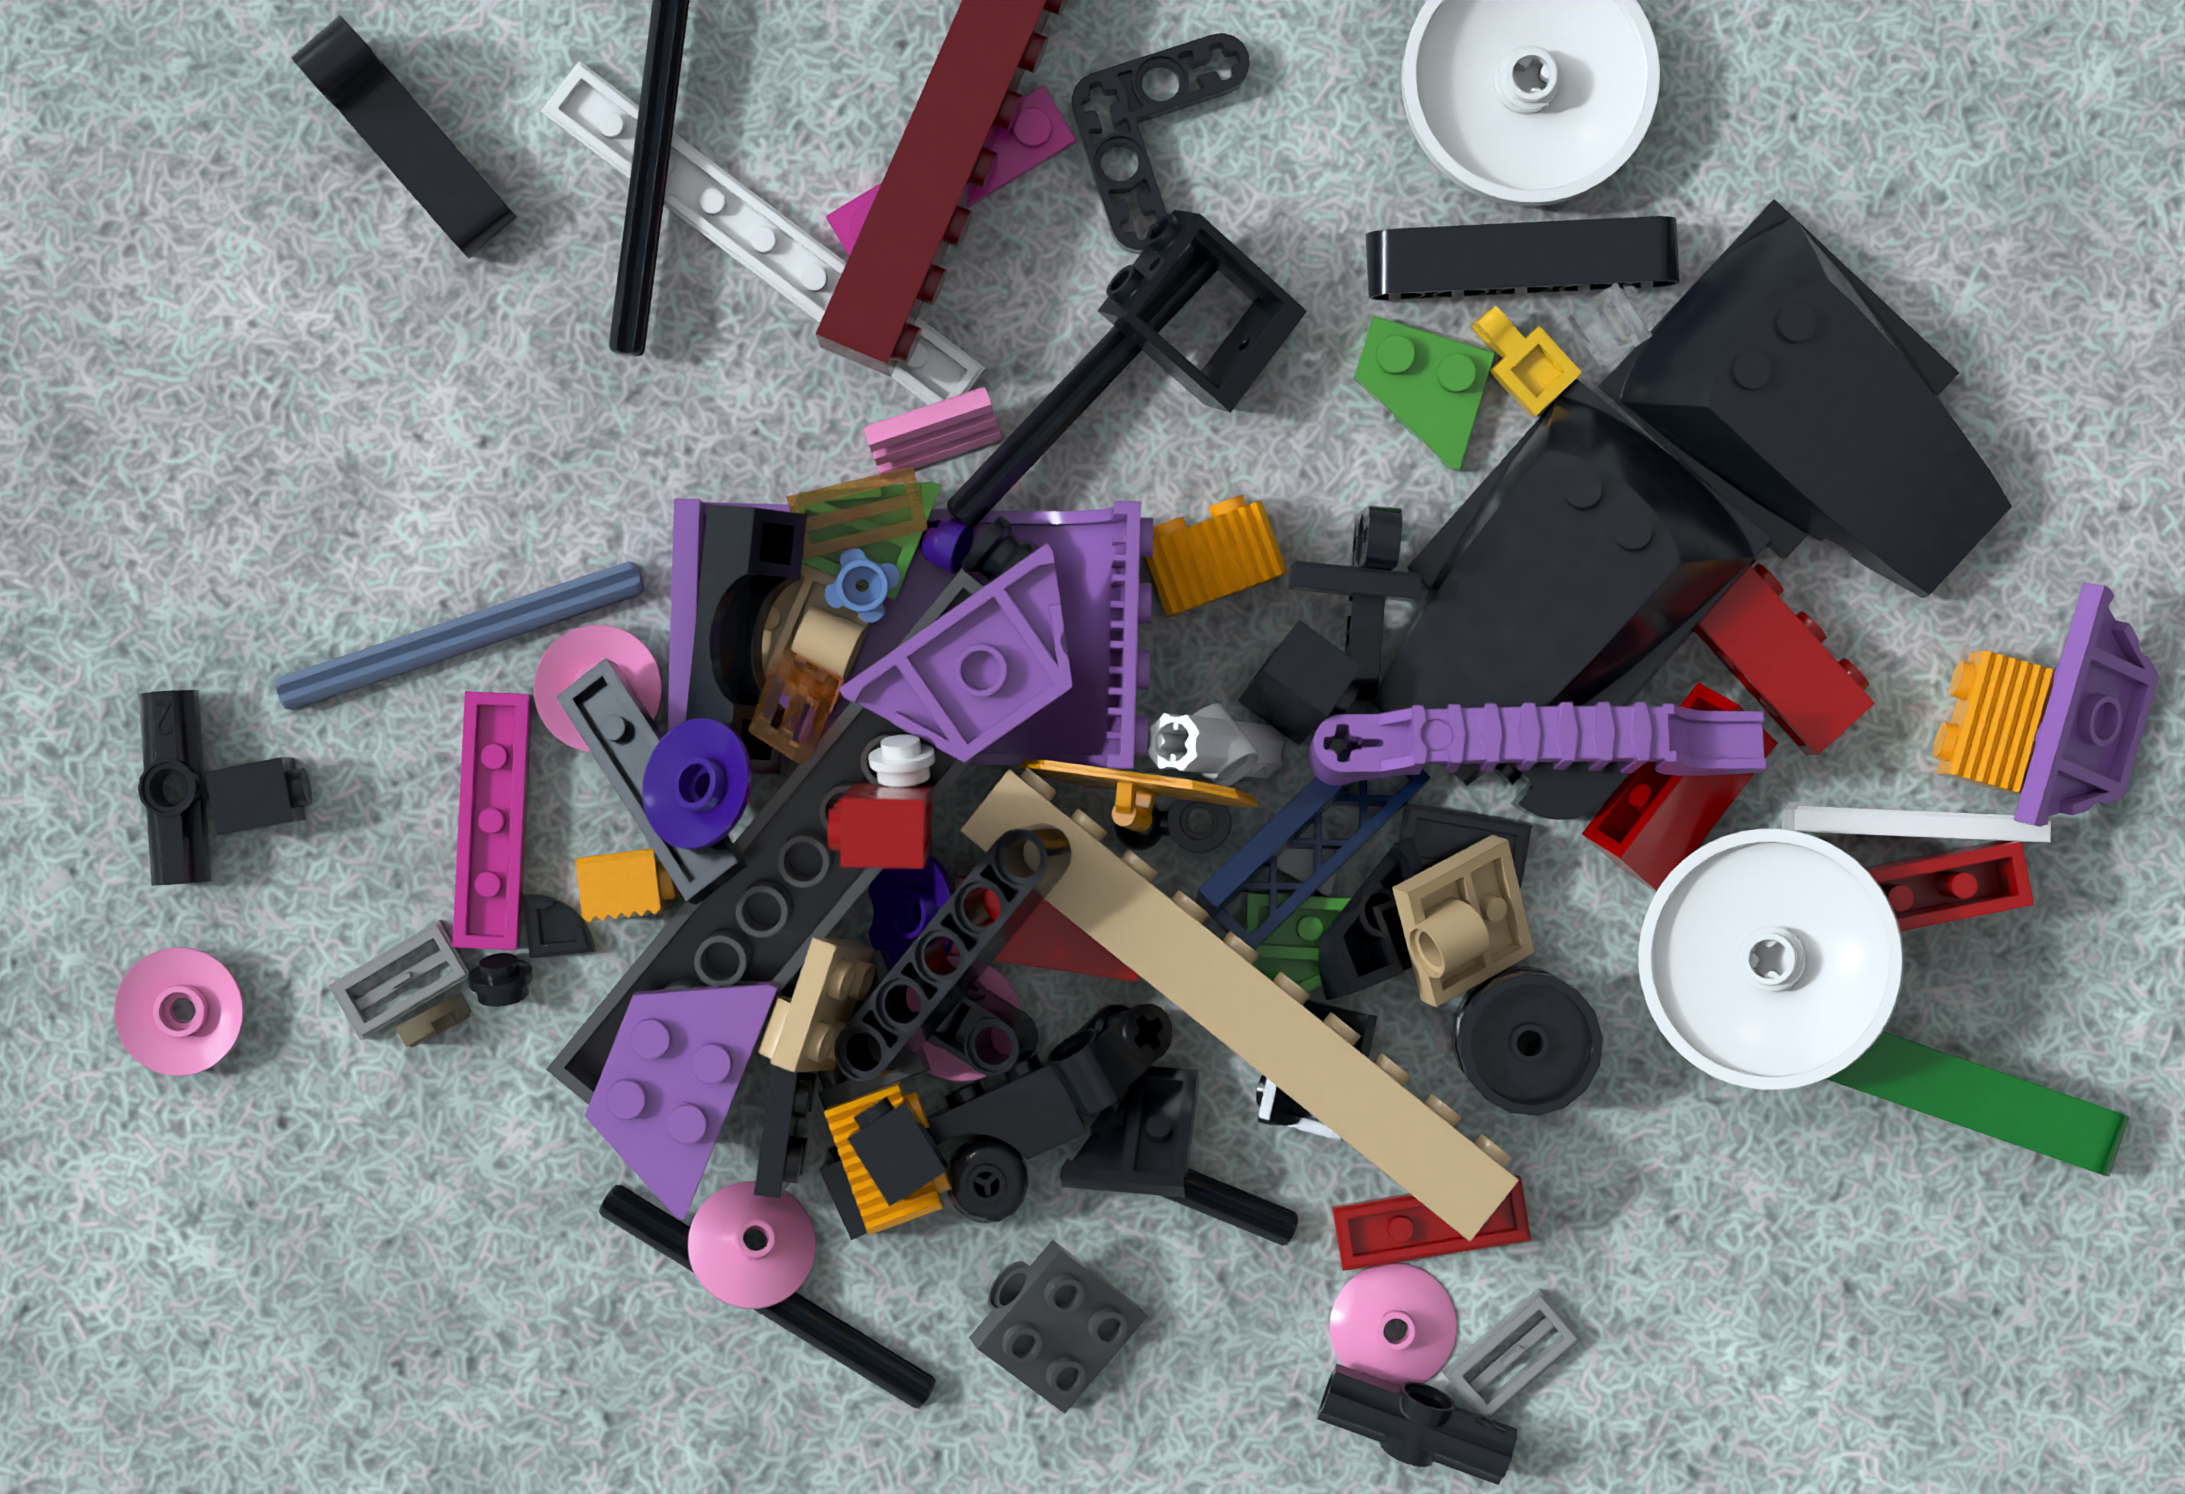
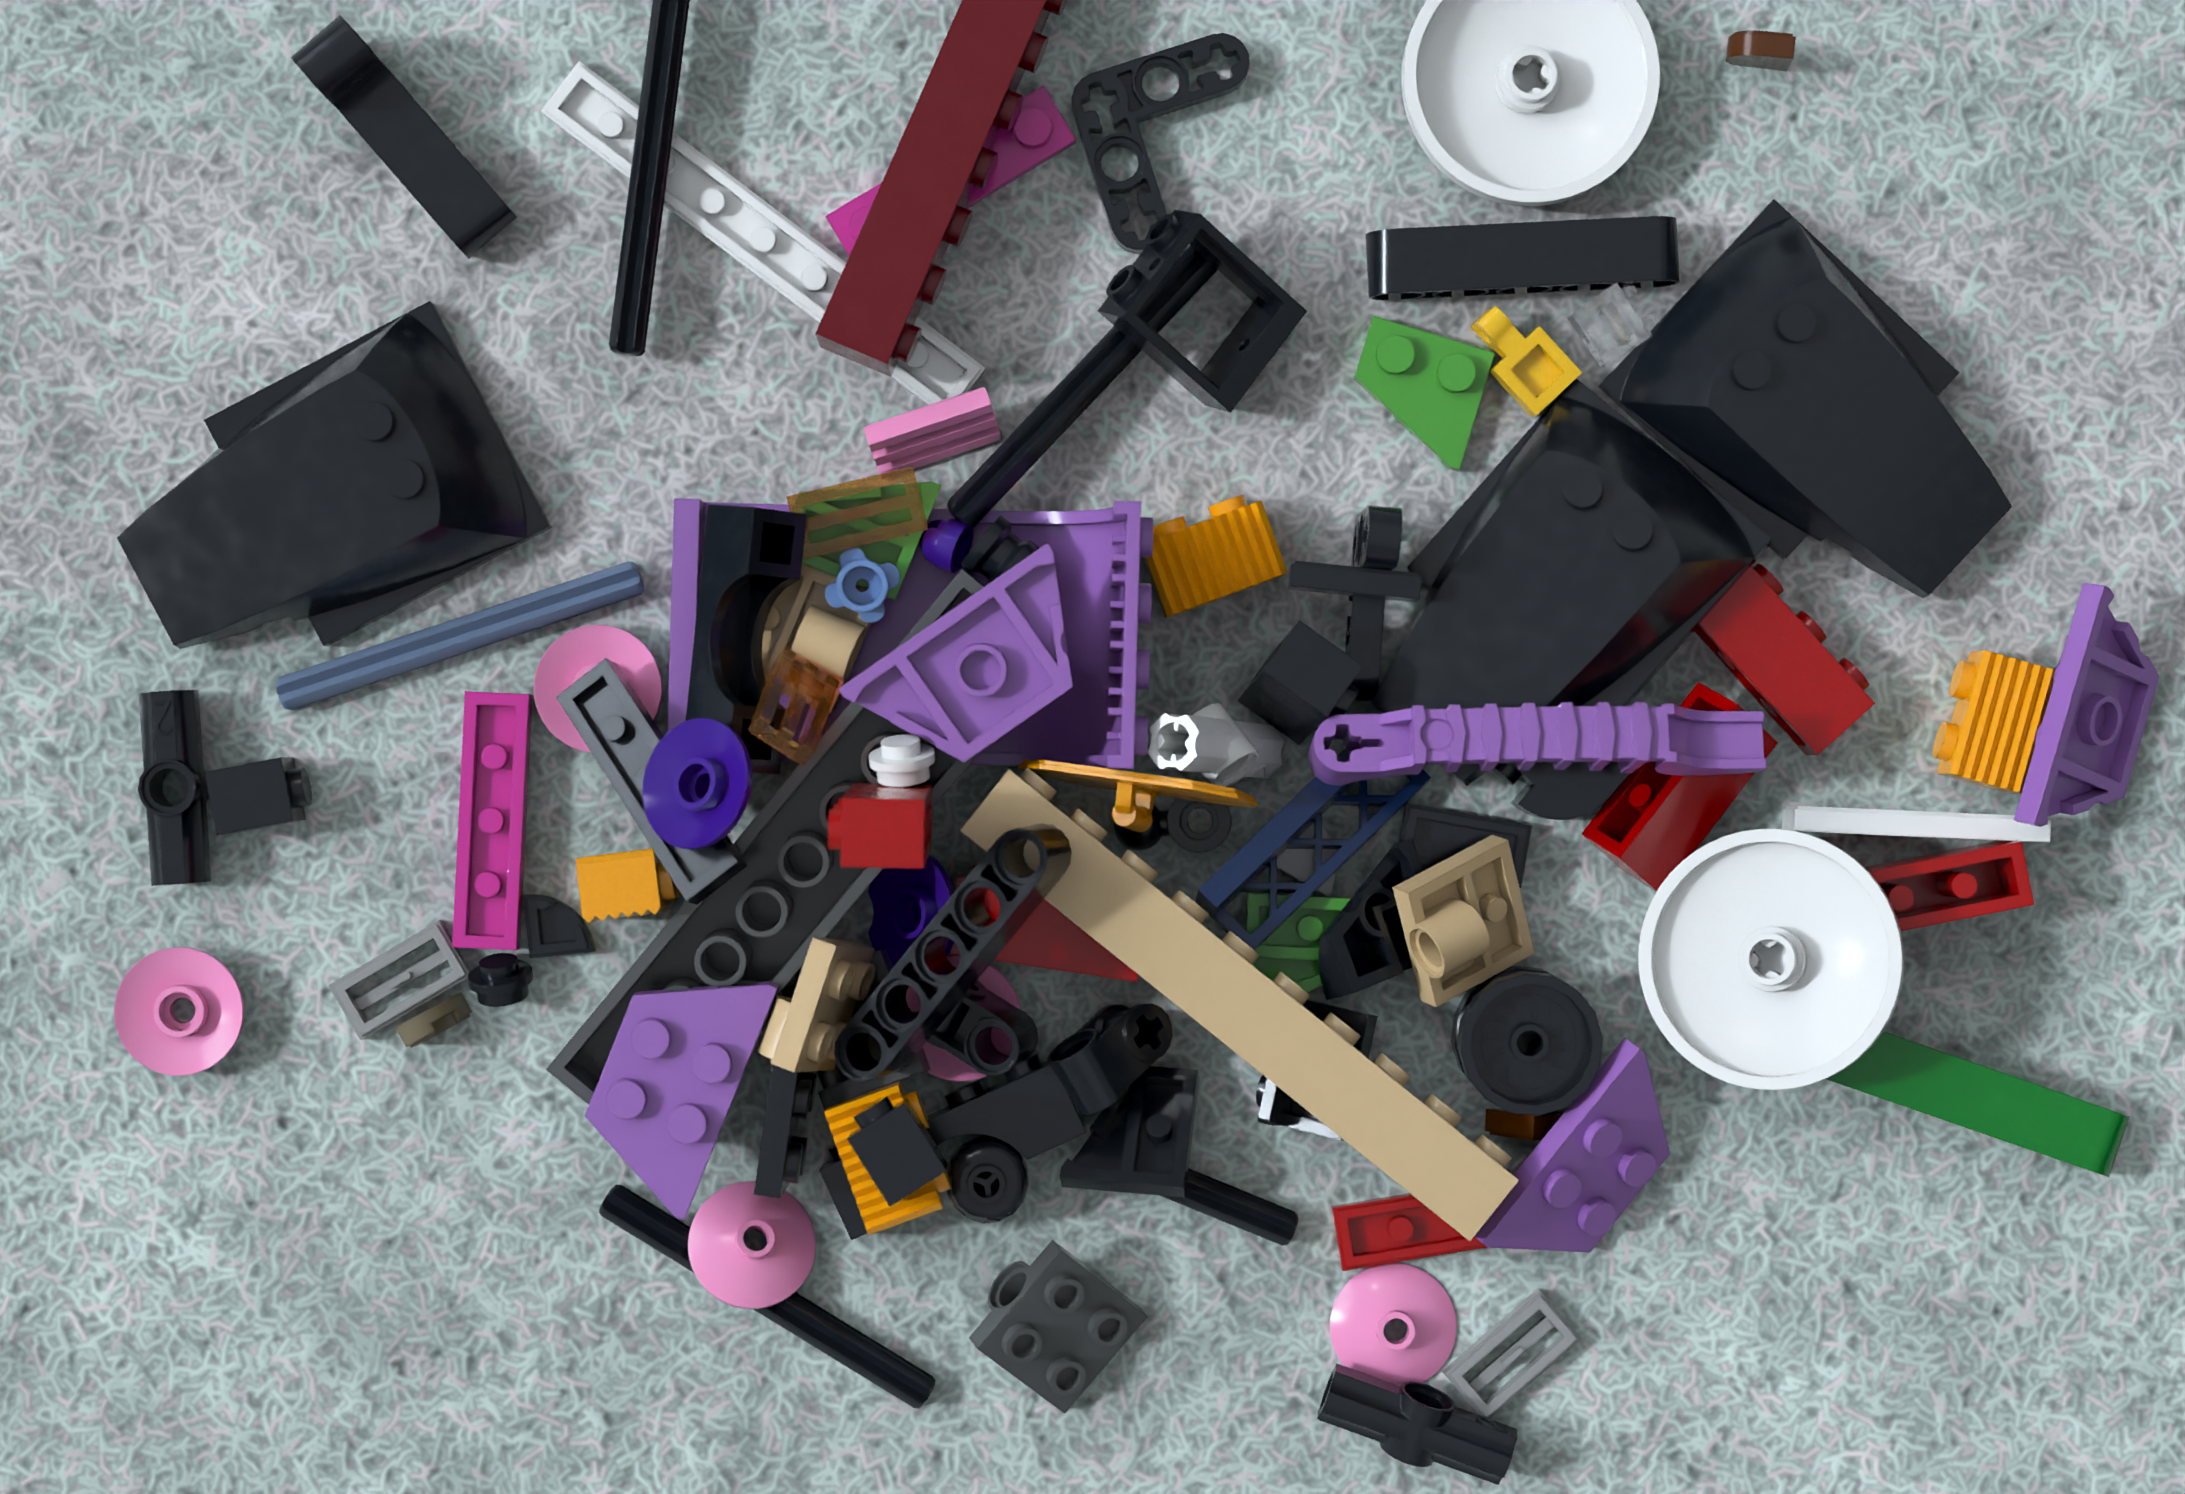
(337, 494): none -> black wedge
(1519, 1126): none -> reddish brown tile
(1586, 1163): none -> medium lavender wing
(1761, 49): none -> reddish brown tile

